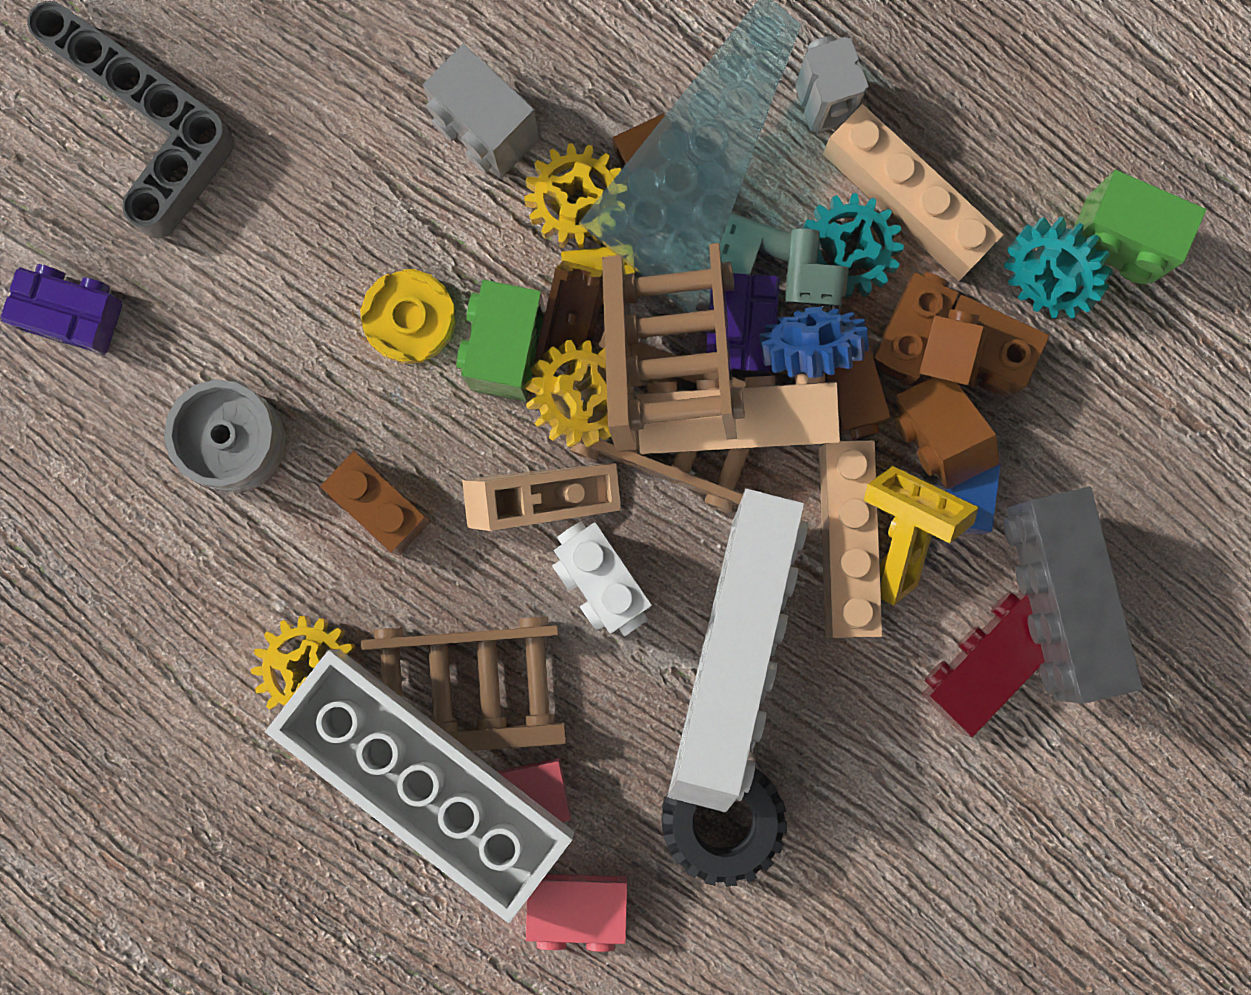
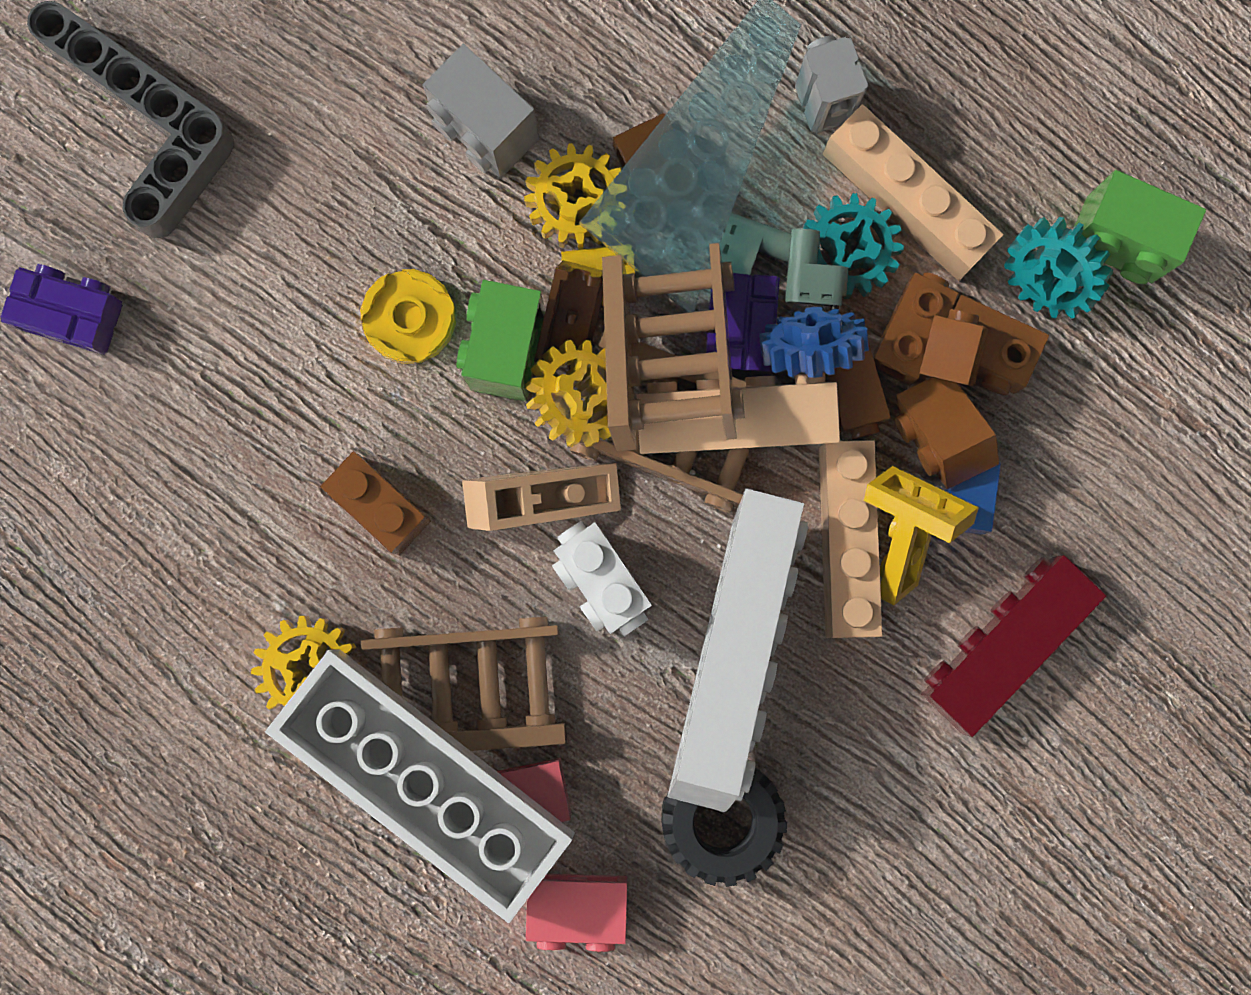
(196, 432): light grey wheel -> none
(1072, 597): flat silver brick -> none

